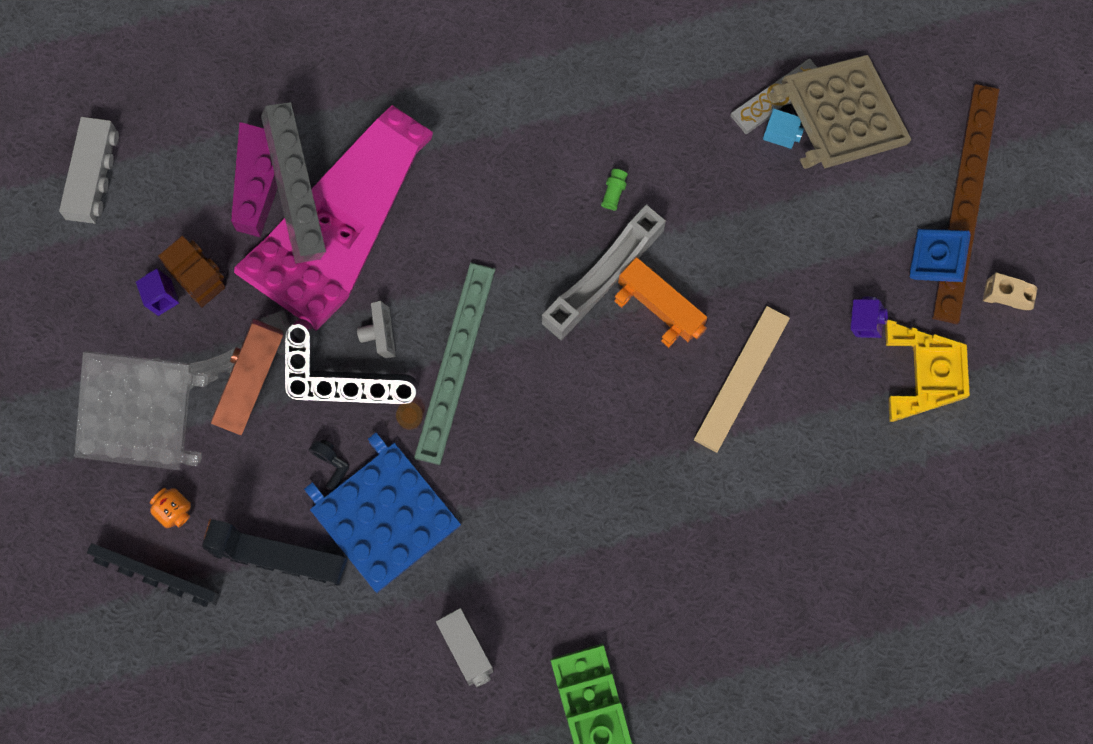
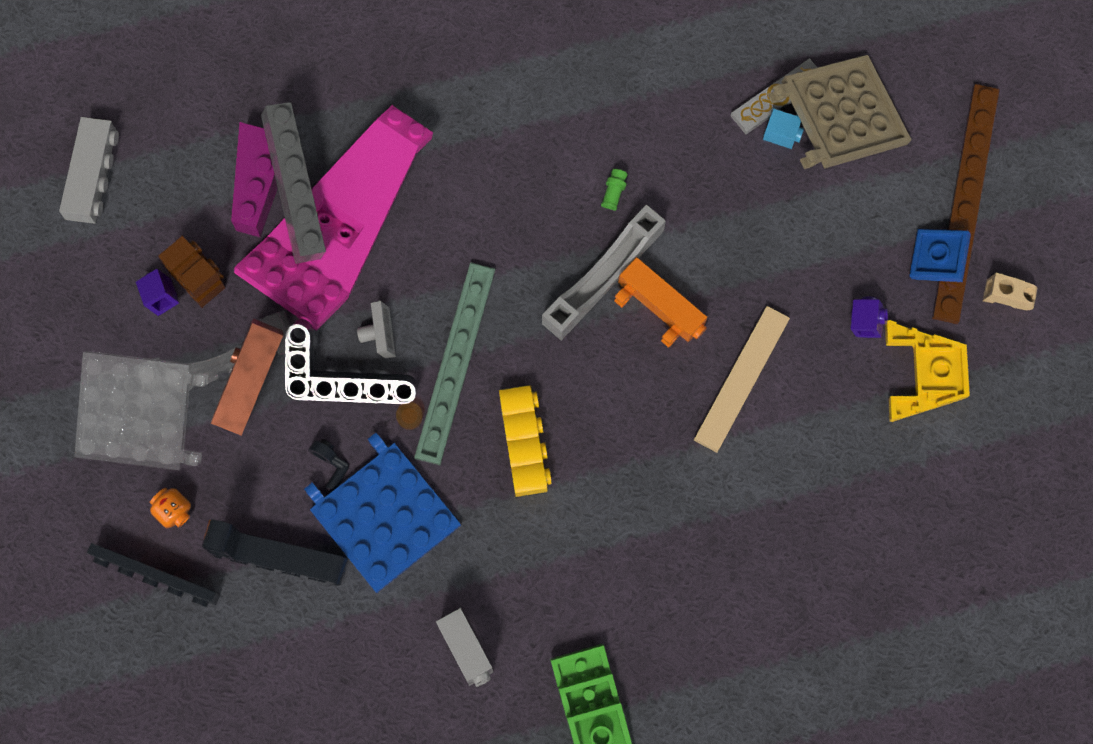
(523, 441): none -> yellow brick

